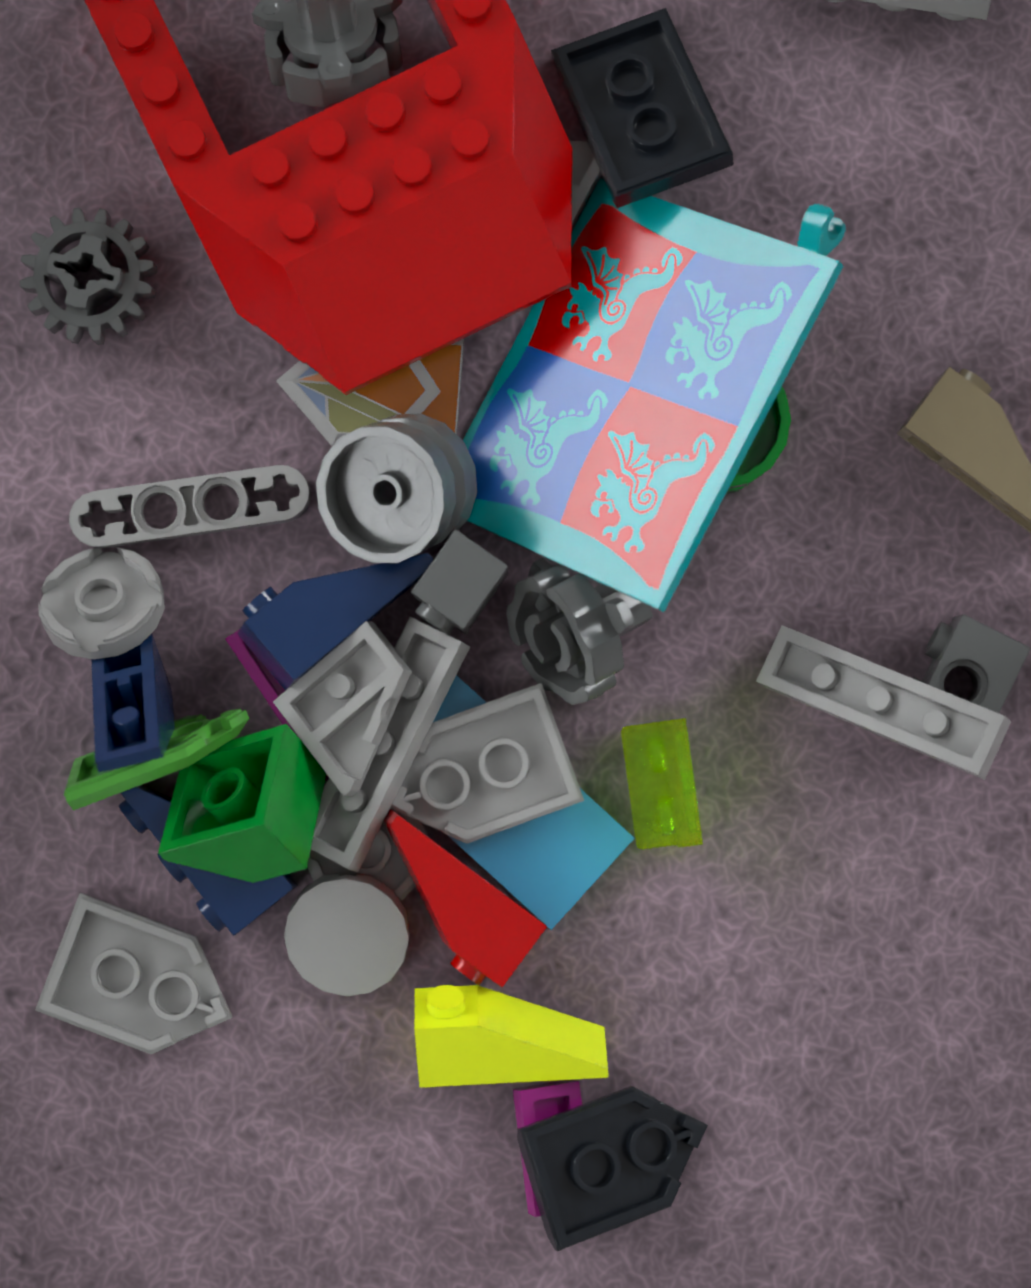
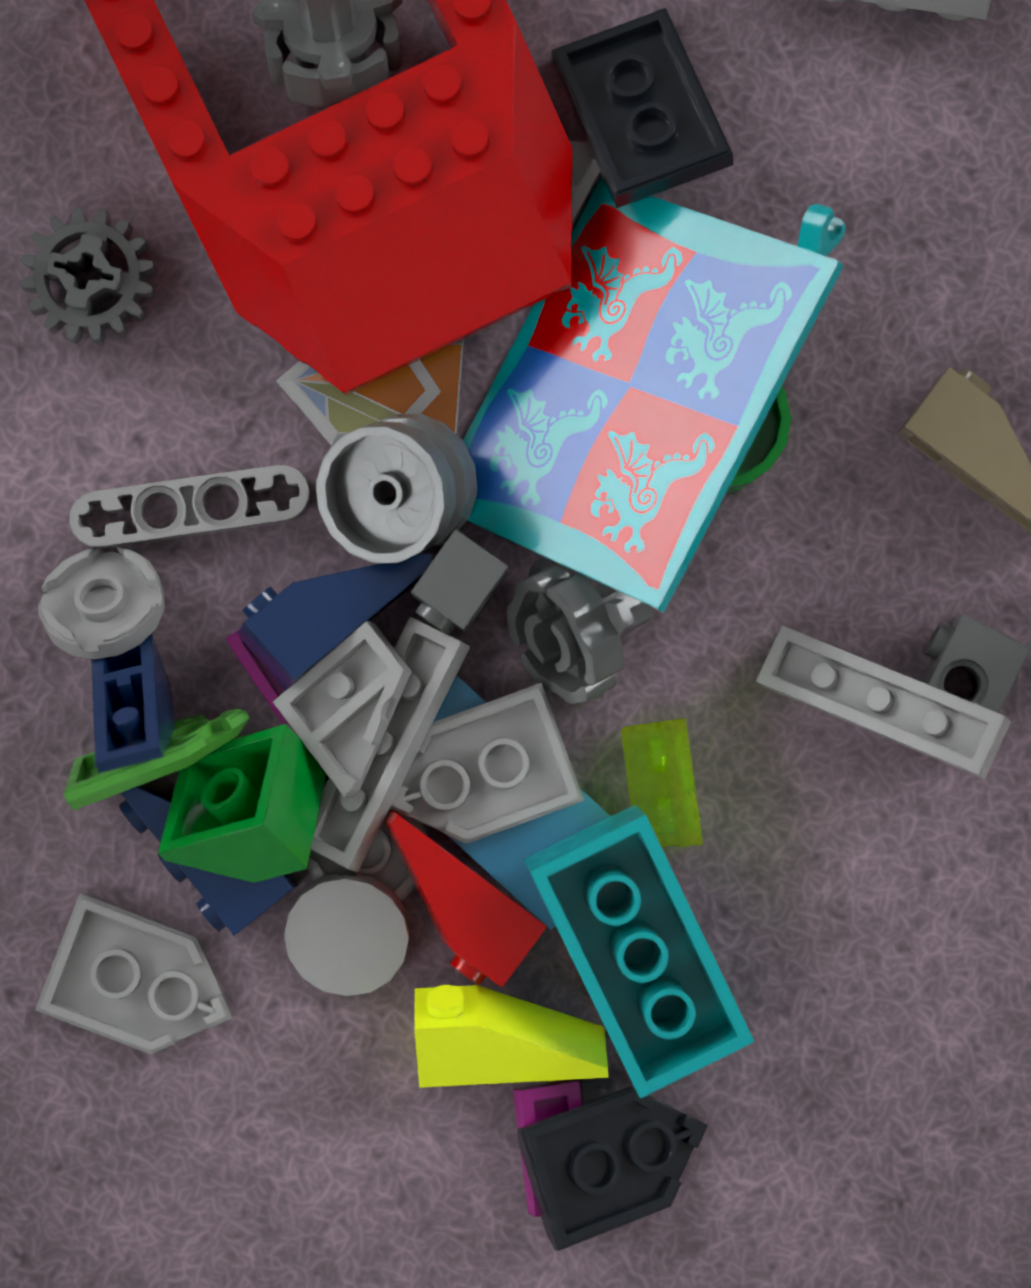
(639, 950): none -> teal brick

